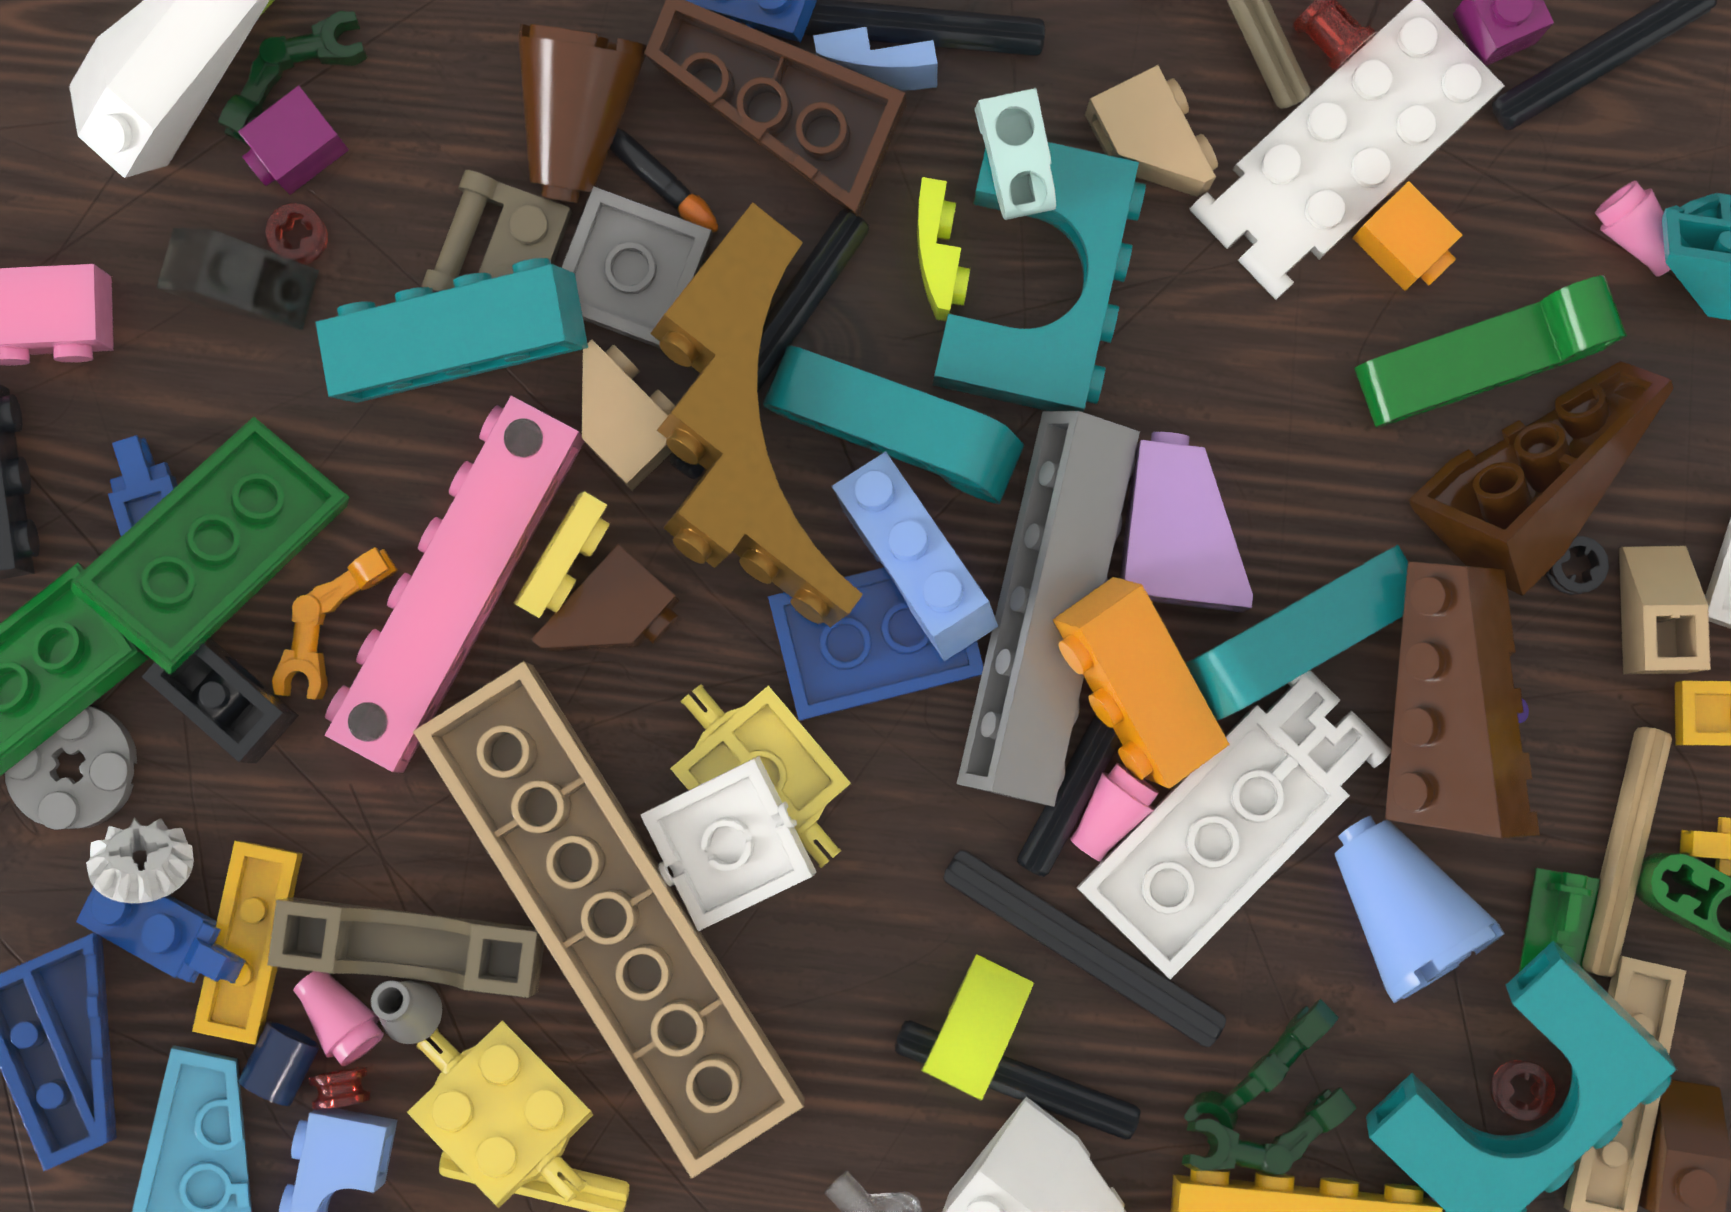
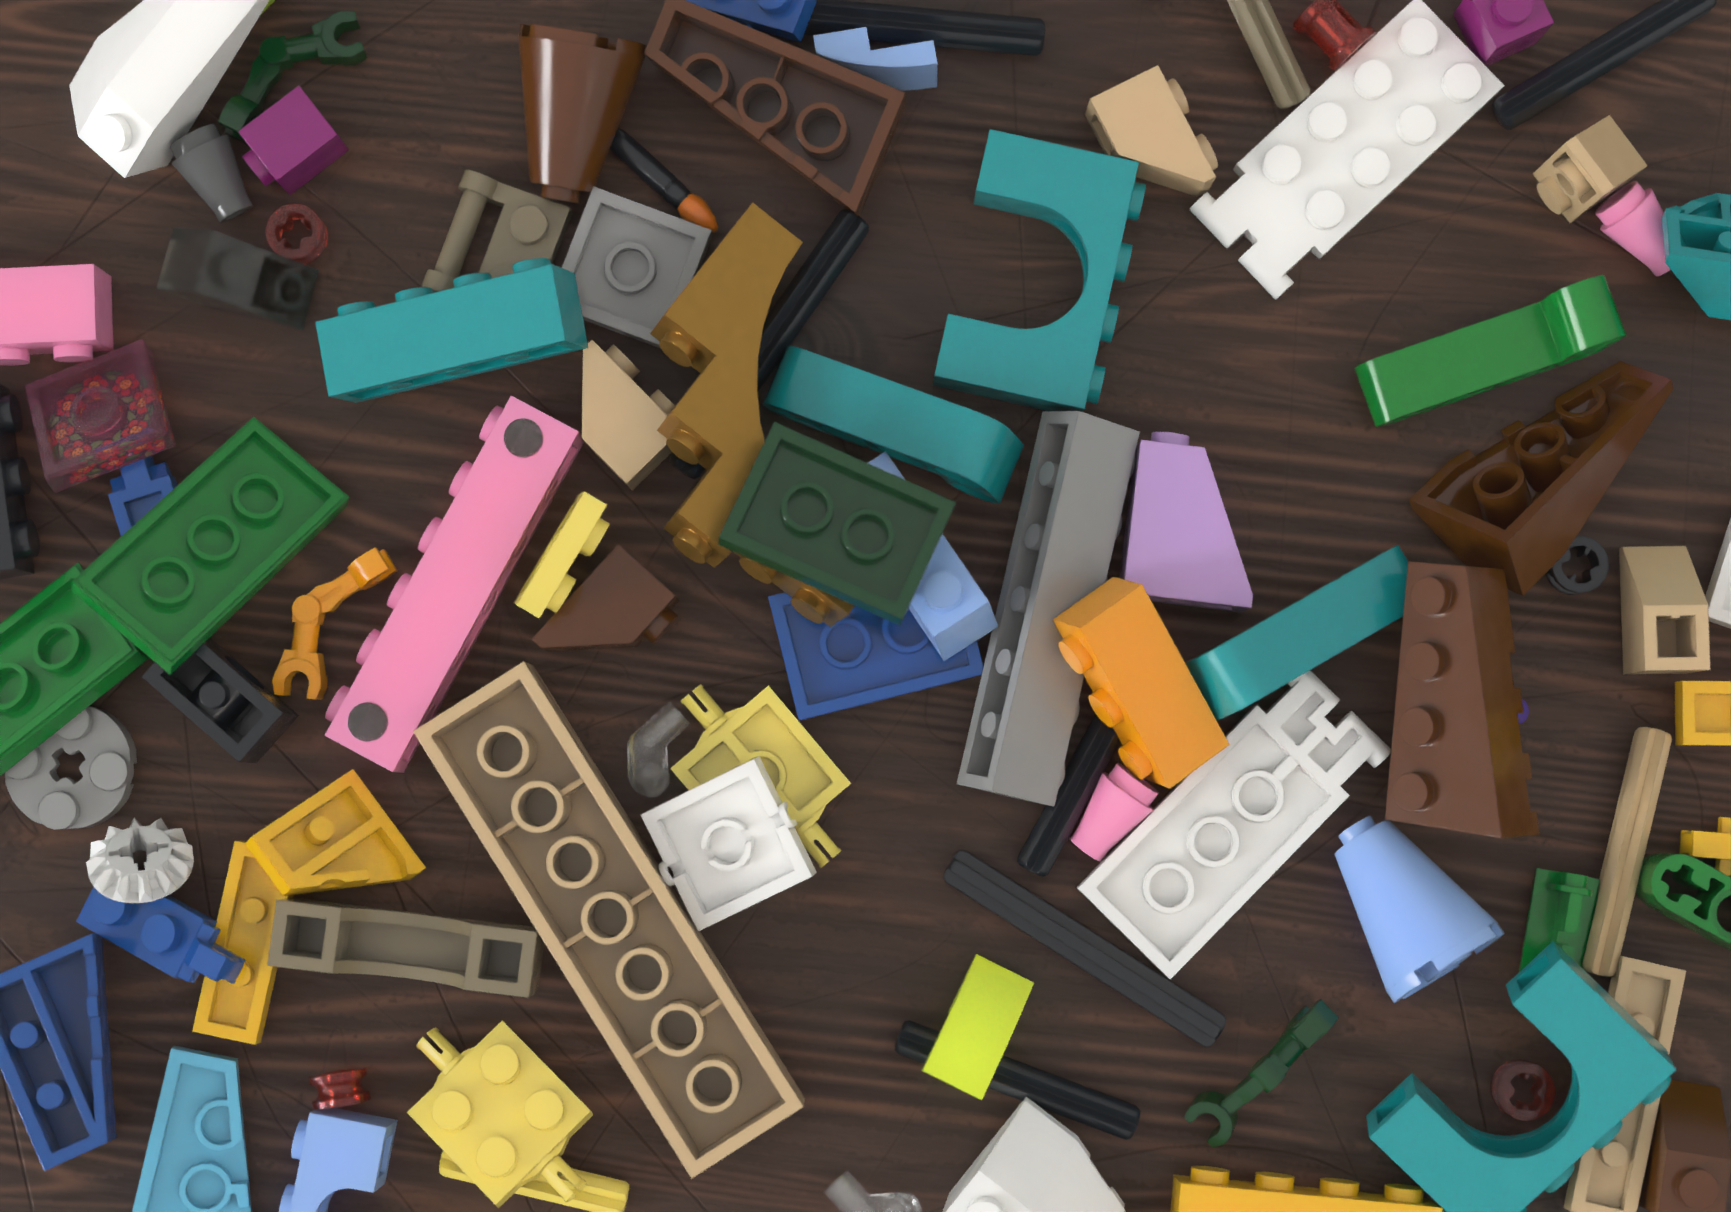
(99, 416): none -> clear pink tile
(212, 171): none -> dark grey cone
(279, 1063): dark blue beam -> none
(334, 843): none -> yellow wing
(338, 1018): bright pink cone -> none
(416, 1017): light grey cone -> none
(648, 751): none -> clear arm
(836, 523): none -> dark green plate
(941, 275): neon yellow slope -> none
(1017, 153): light aqua leg -> none
(1228, 1150): dark green piece -> none
(1409, 238): light orange brick -> none
(1587, 169): none -> tan slope

